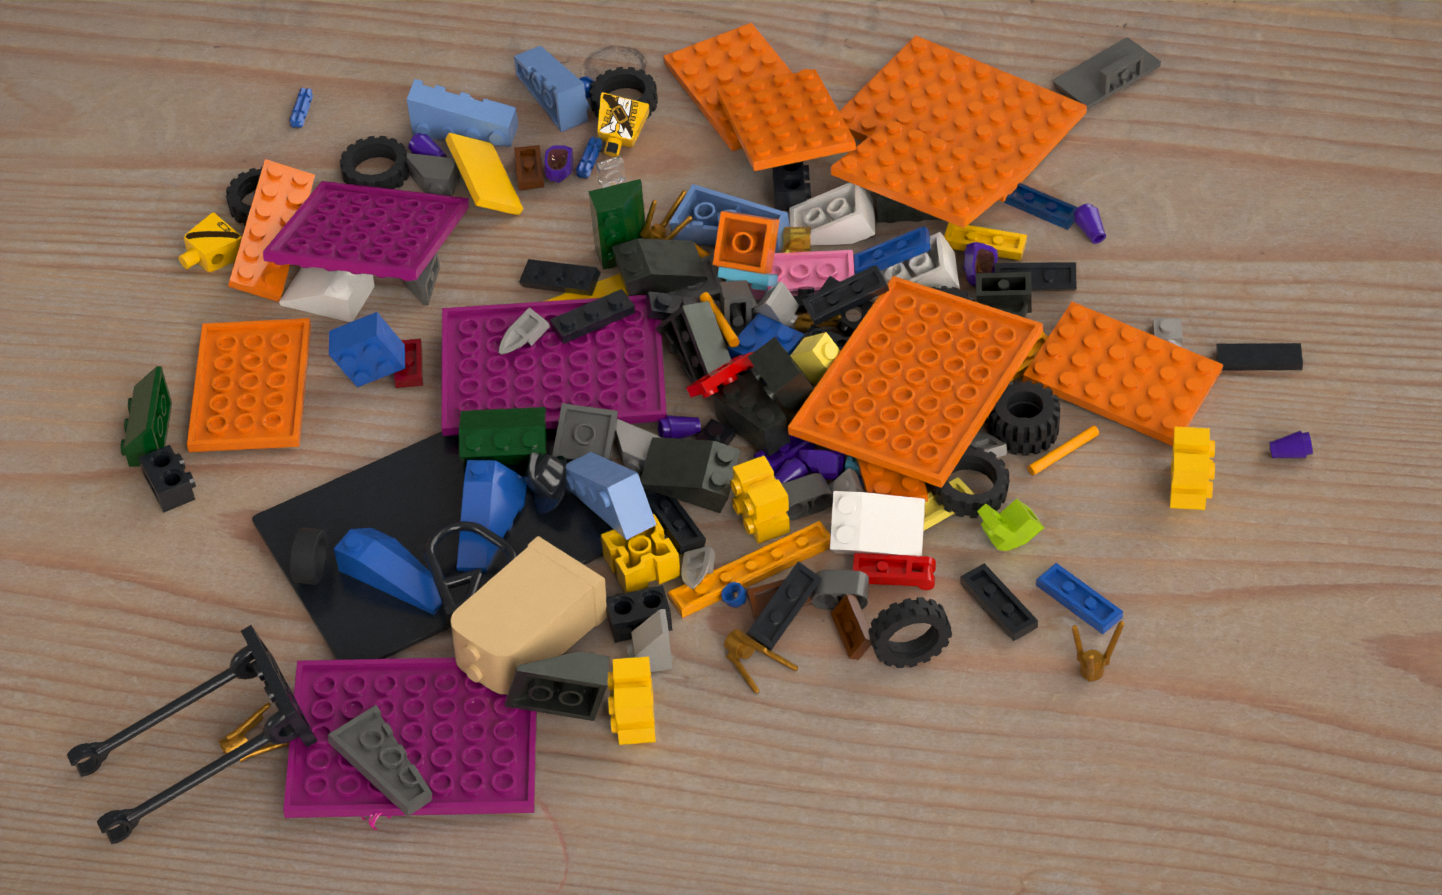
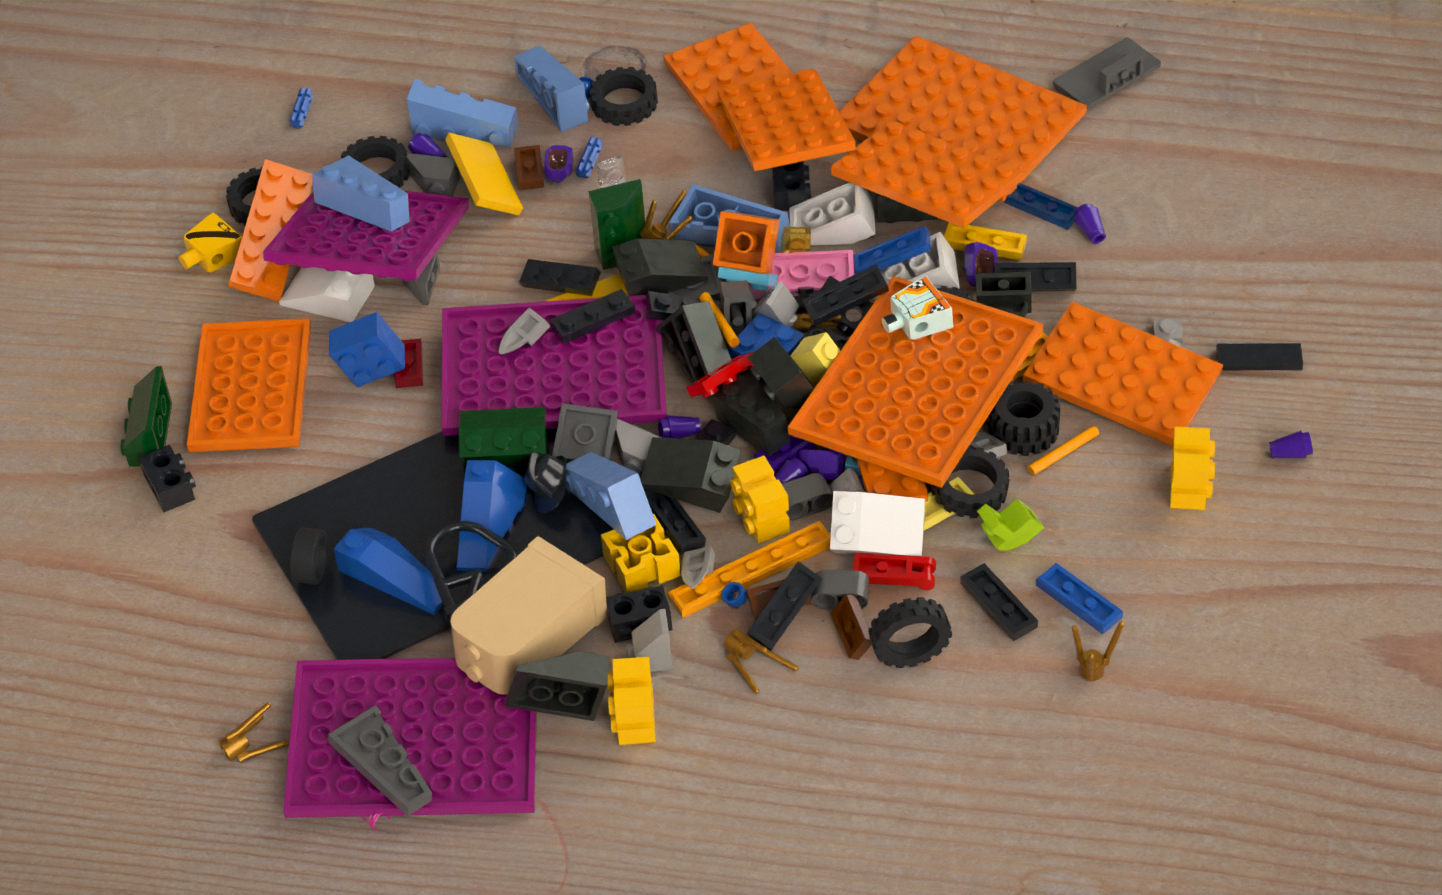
(273, 732): black piece -> none
(361, 194): none -> medium blue wedge
(620, 122): torso -> none
(919, 310): none -> light aqua torso

